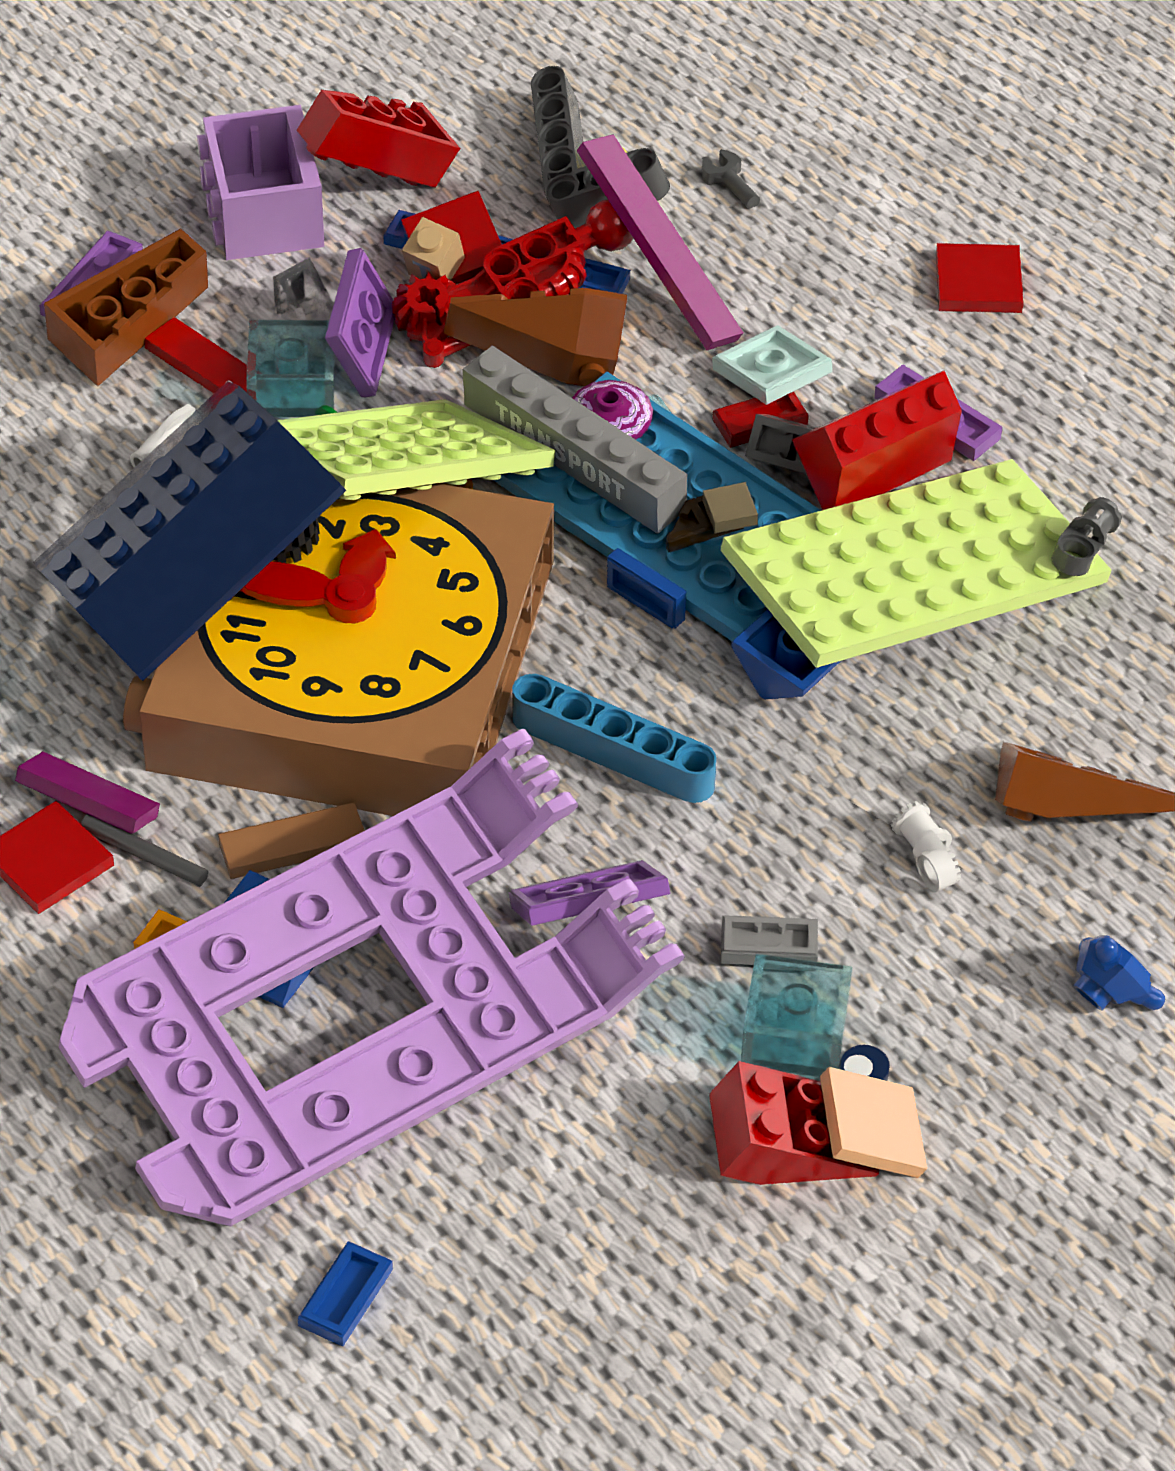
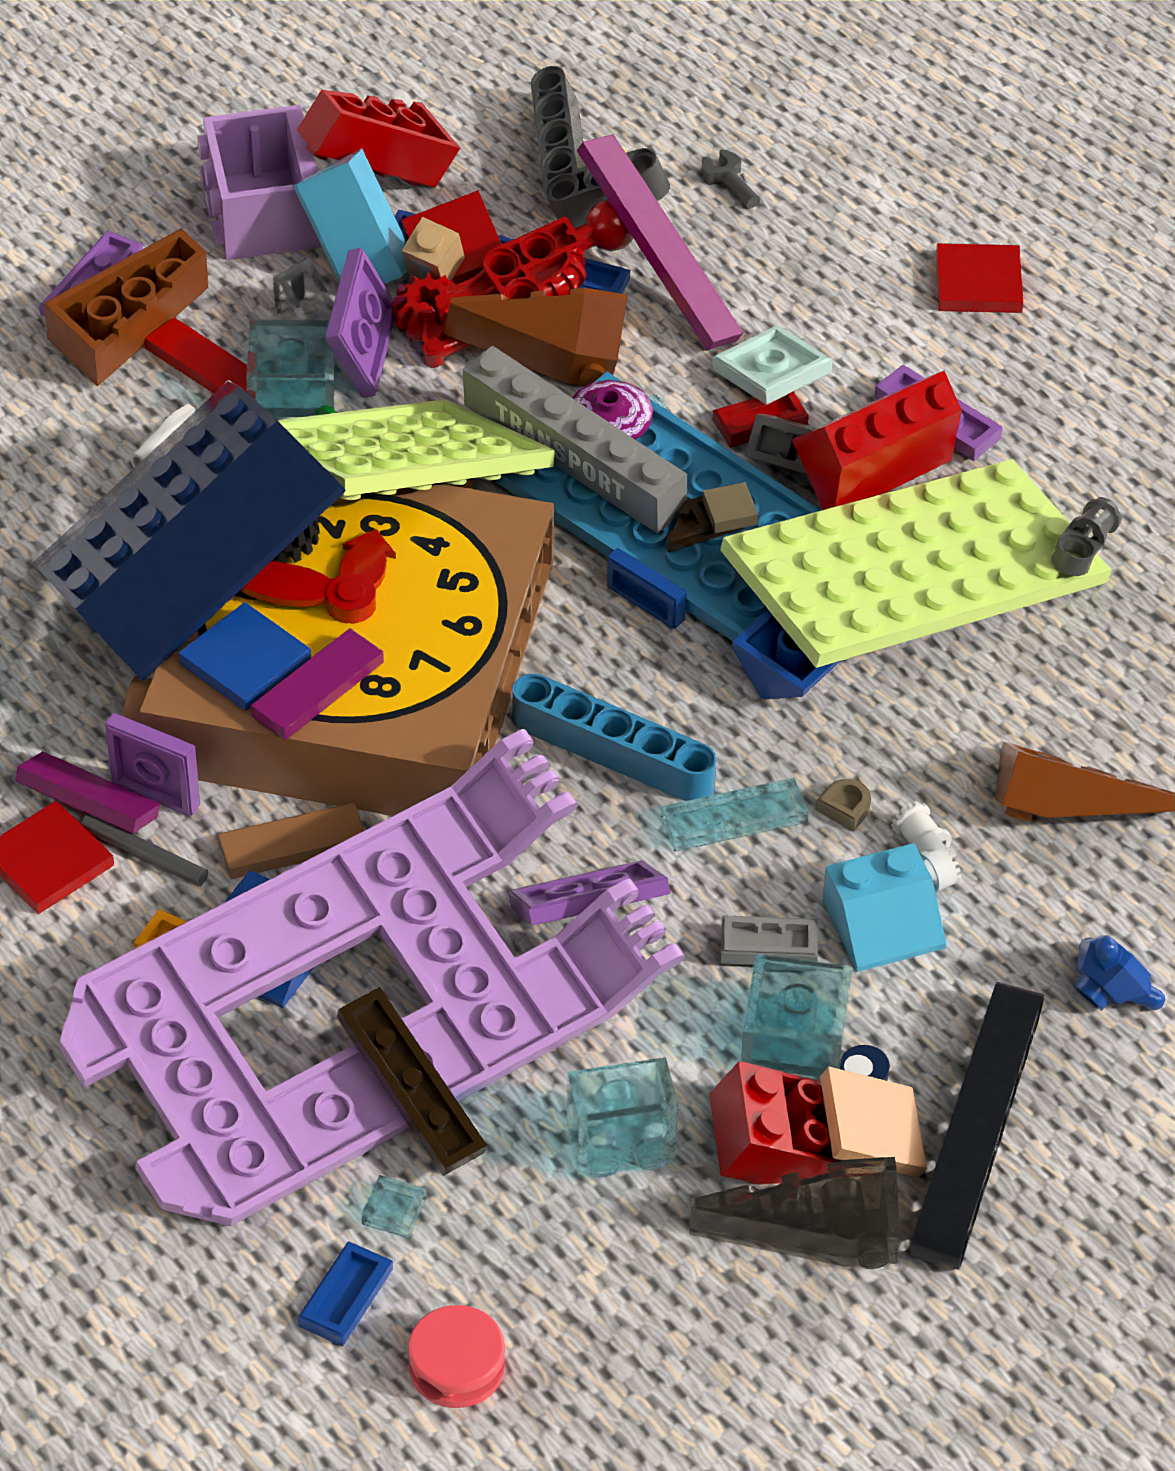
(153, 764): none -> medium lavender tile
(244, 655): none -> blue tile
(317, 684): none -> magenta tile
(352, 214): none -> medium azure slope
(394, 1206): none -> clear light blue tile
(411, 1081): none -> dark brown plate
(456, 1356): none -> coral head
(622, 1117): none -> clear light blue brick
(734, 814): none -> clear light blue tile
(827, 1218): none -> clear smoke wedge
(845, 802): none -> dark tan tile
(884, 907): none -> medium azure slope
(976, 1126): none -> black beam

